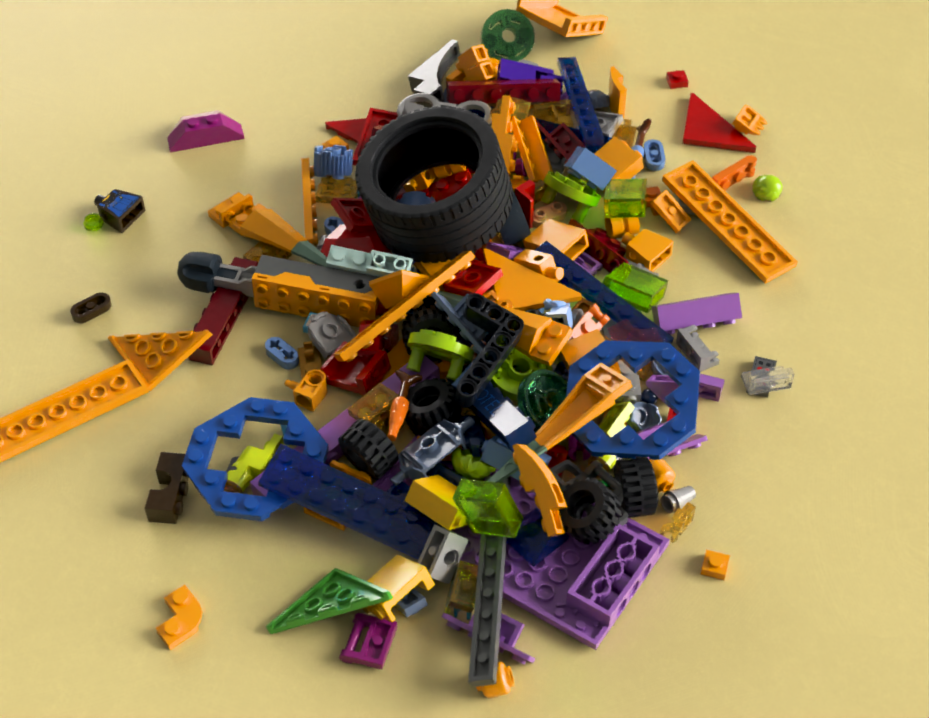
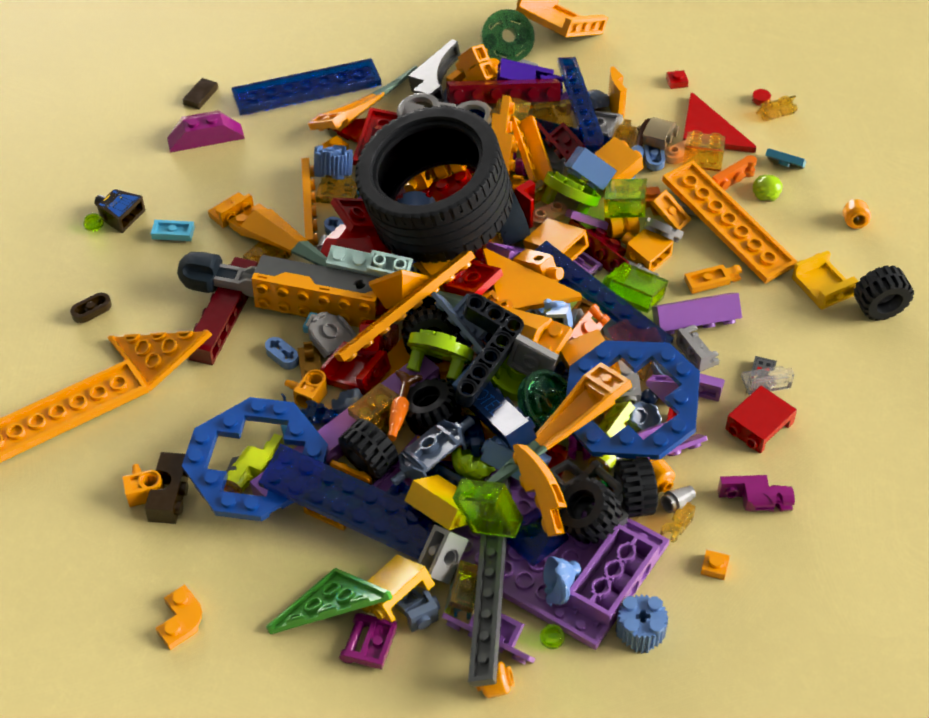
(139, 484): none -> light orange piece
(172, 230): none -> medium azure plate
(200, 93): none -> dark brown tile
(306, 86): none -> clear blue plate
(317, 413): none -> clear blue animal
(343, 116): none -> light orange plate
(345, 400): none -> sand blue hair
(424, 614): none -> sand blue bracket
(530, 356): none -> light grey plate
(552, 636): none -> clear neon green plate
(558, 578): none -> medium blue hair
(586, 219): none -> medium lavender tile
(642, 622): none -> medium blue brick
(659, 133): none -> dark tan brick
(667, 230): none -> light grey plate
(675, 153): none -> light nougat plate
(705, 150): none -> clear yellow bracket
(712, 277): none -> light orange plate
(749, 121): light orange plate -> none
(757, 493): none -> magenta plate
(760, 96): none -> red tile
(760, 418): none -> red panel
(769, 109): none -> clear yellow hinge
(785, 159): none -> dark azure plate
(823, 281): none -> yellow panel
(856, 214): none -> light orange head
(883, 293): none -> black tyre

